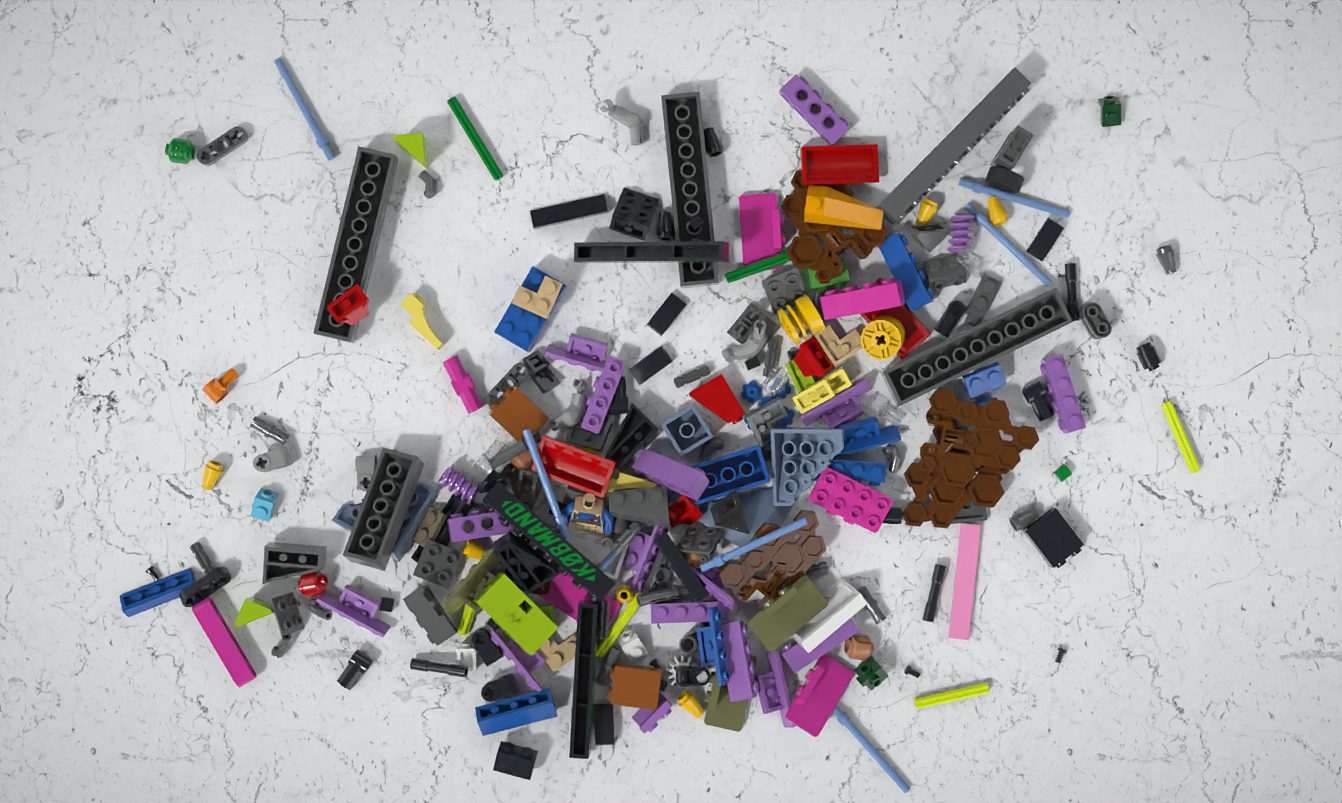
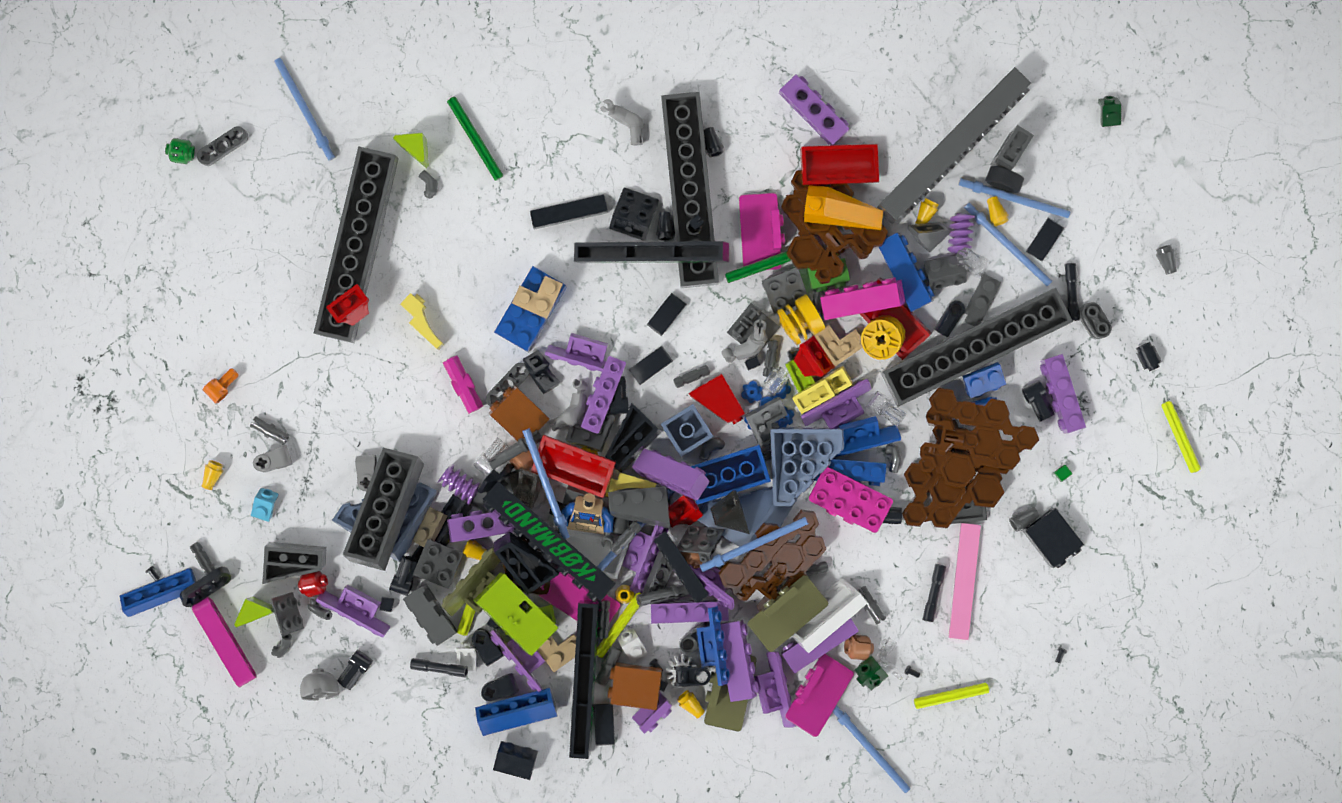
(319, 685): none -> light grey cylinder
(402, 580): none -> black piece

